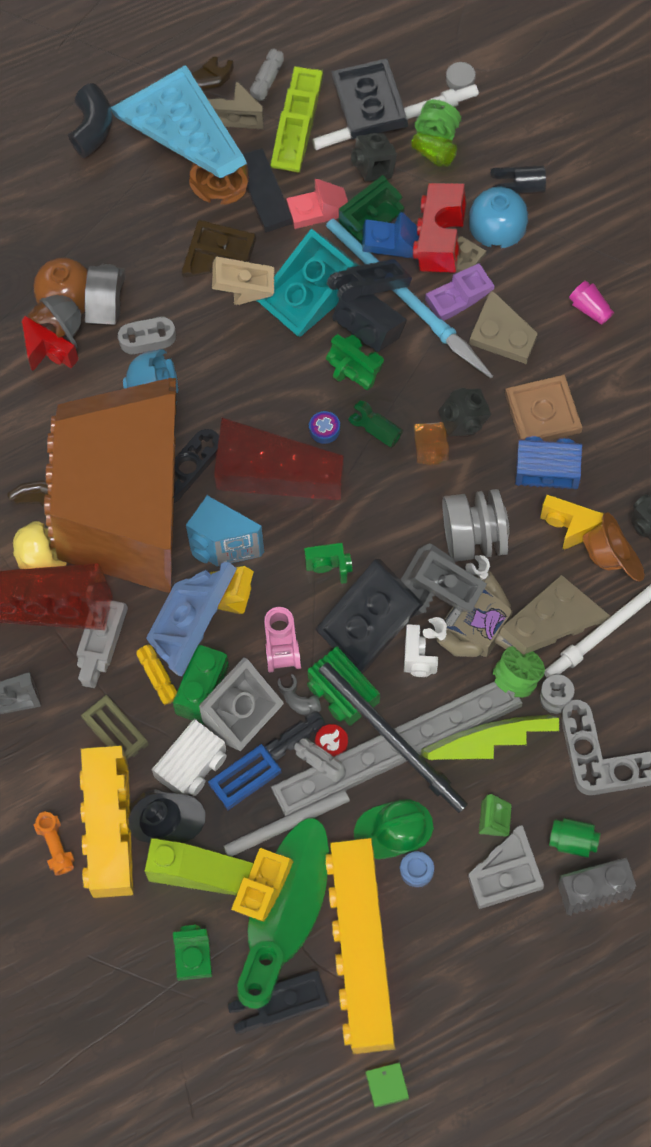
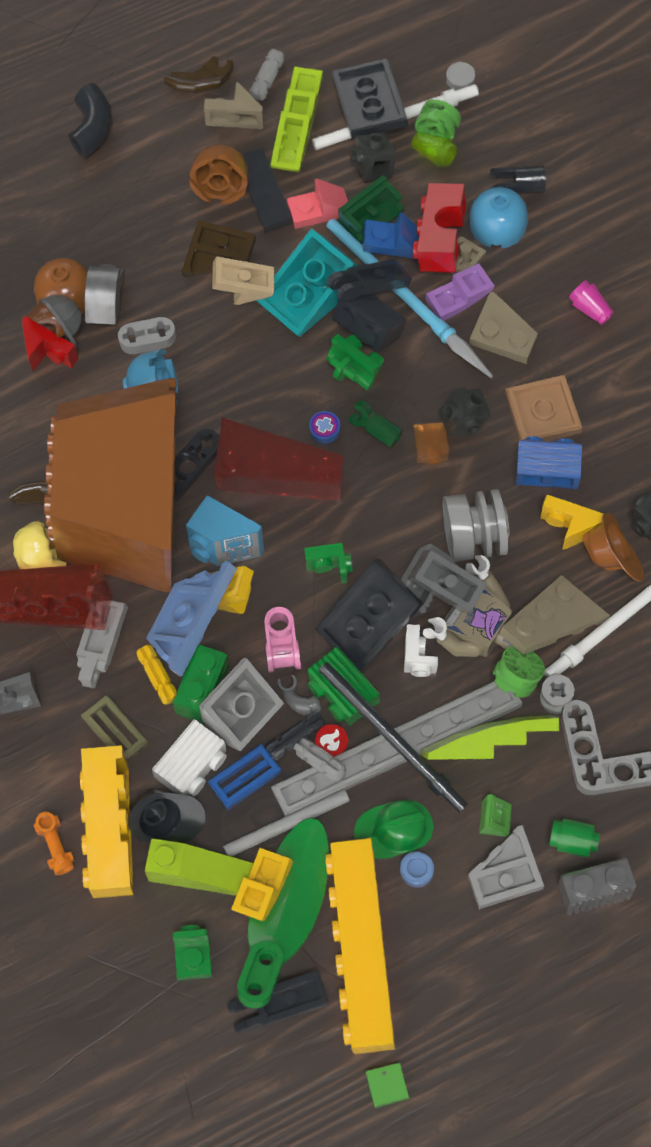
(184, 121): medium azure wing -> none

